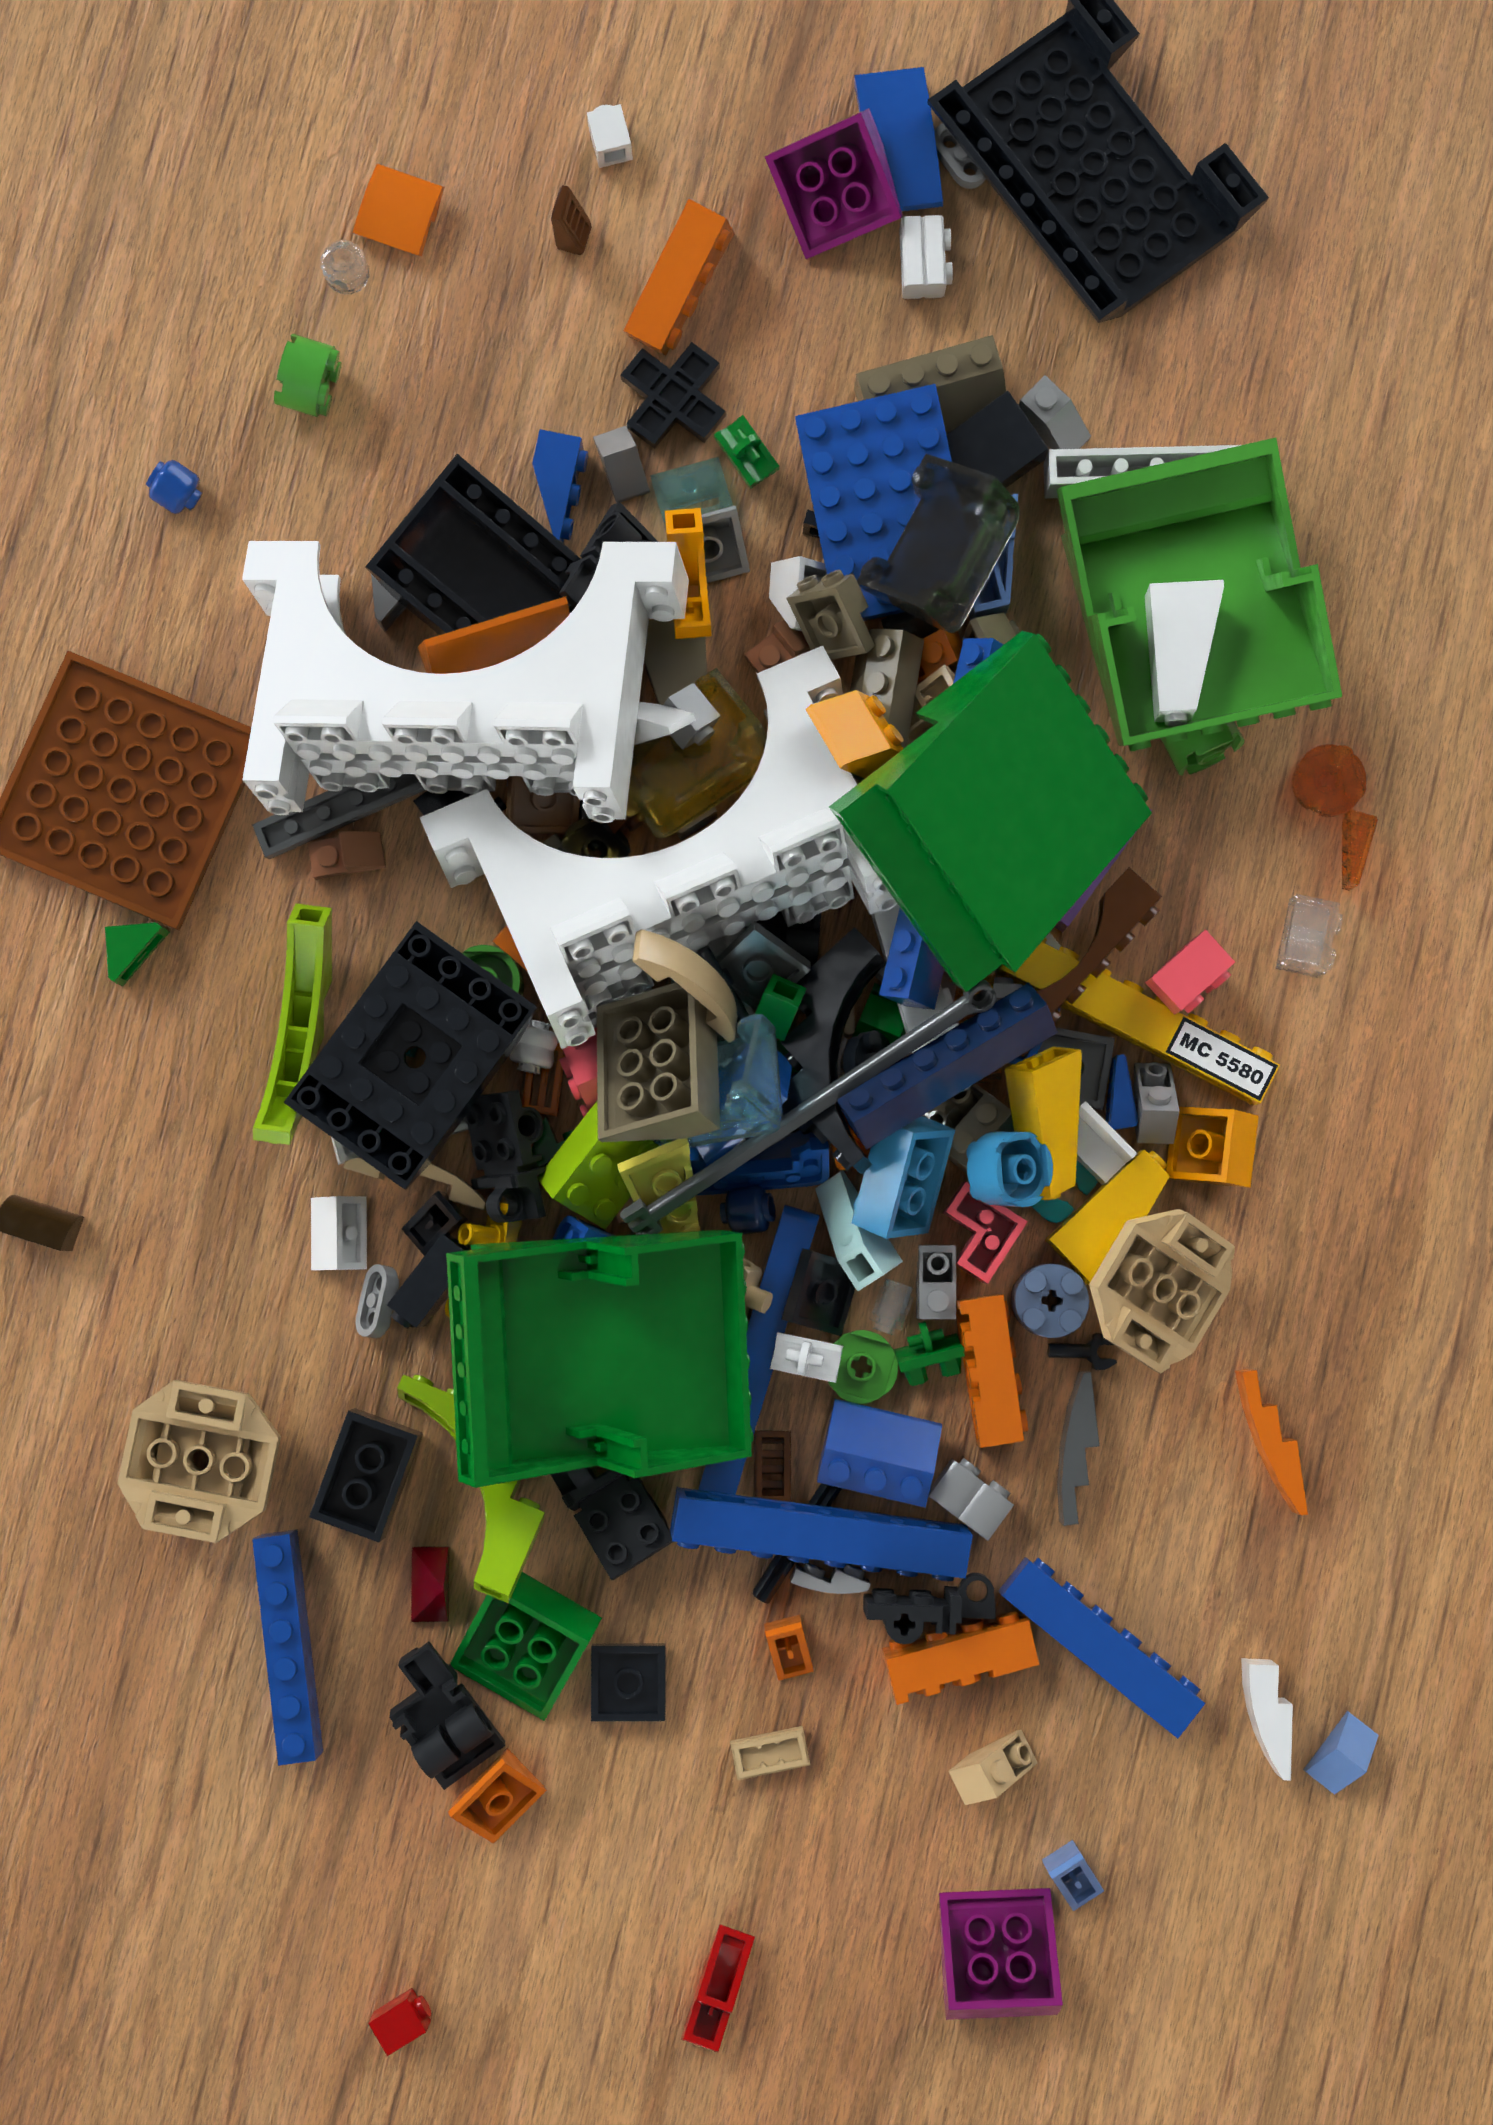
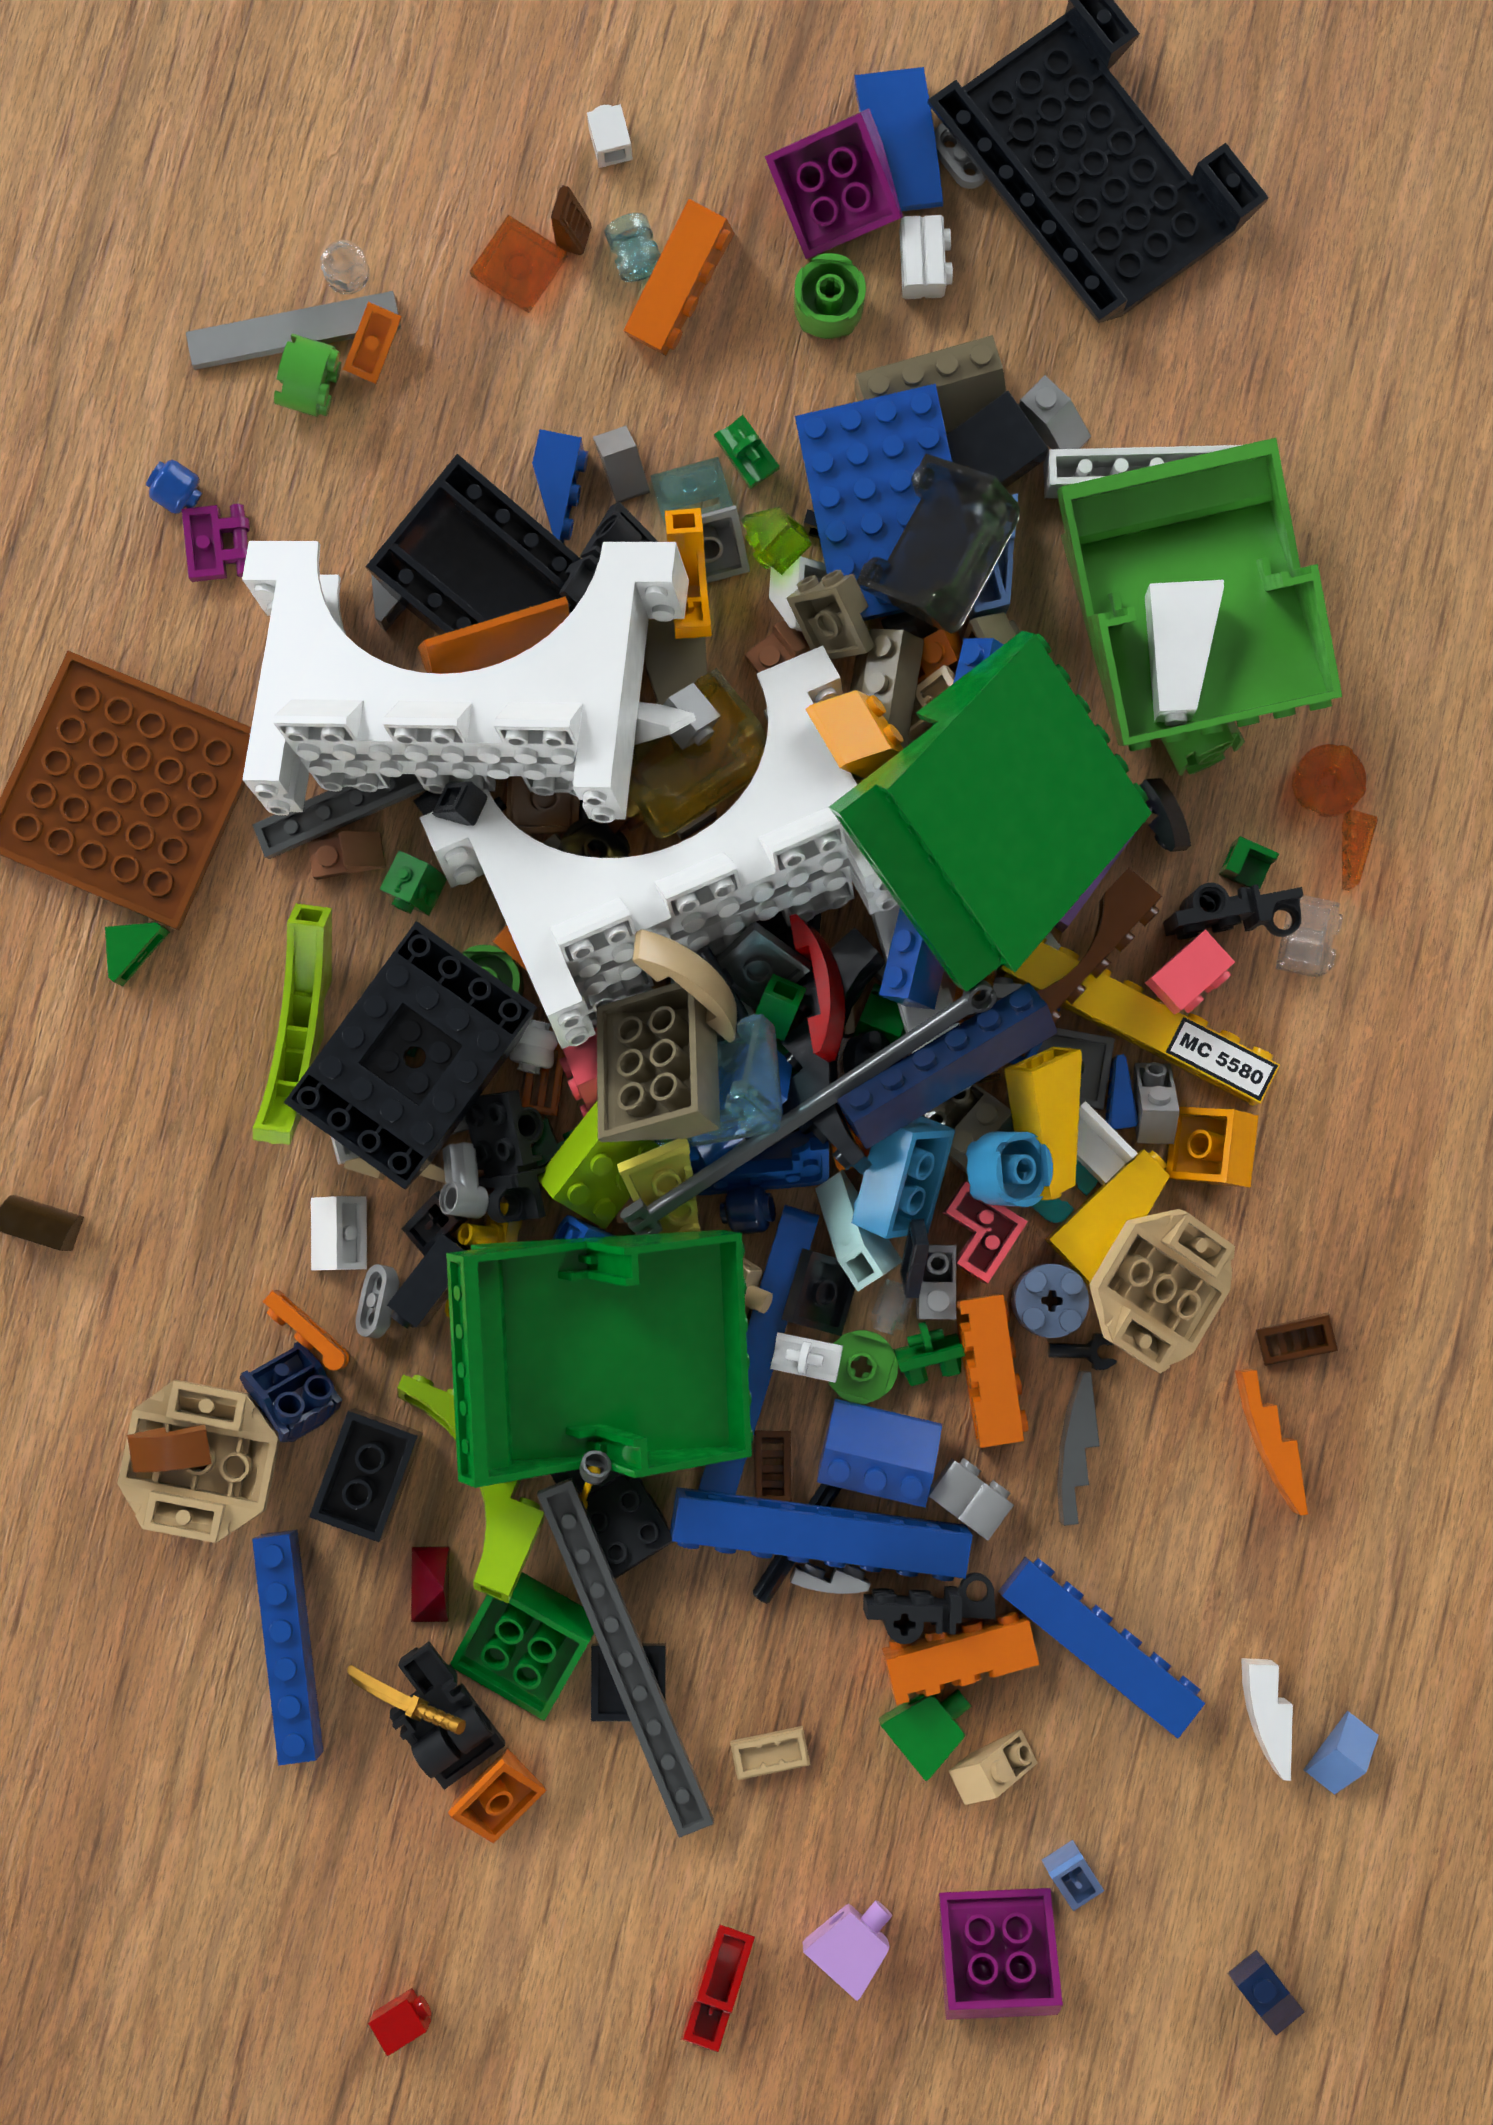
(169, 1451): none -> dark orange slope
(205, 544): none -> magenta plate
(270, 333): none -> light grey tile
(293, 1393): none -> dark blue slope
(308, 1331): none -> orange plate
(372, 342): none -> orange plate
(398, 209): orange slope -> none
(413, 884): none -> green head
(413, 1706): none -> pearl gold sword
(460, 803): none -> black slope
(462, 1192): none -> light grey piece
(518, 263): none -> clear orange tile
(591, 1466): none -> dark grey hinge
(625, 1657): none -> dark grey plate
(632, 242): none -> clear light blue wheel
(673, 395): black plate -> none
(775, 538): none -> clear neon green slope
(788, 1647): orange slope -> none
(826, 316): none -> bright green brick
(827, 1027): none -> red slope
(850, 1946): none -> lavender torso
(914, 1258): none -> black tile
(927, 1729): none -> green torso
(1170, 824): none -> black slope
(1229, 911): none -> black plate
(1247, 862): none -> green panel
(1266, 1992): none -> dark blue slope
(1314, 1349): none -> reddish brown slope

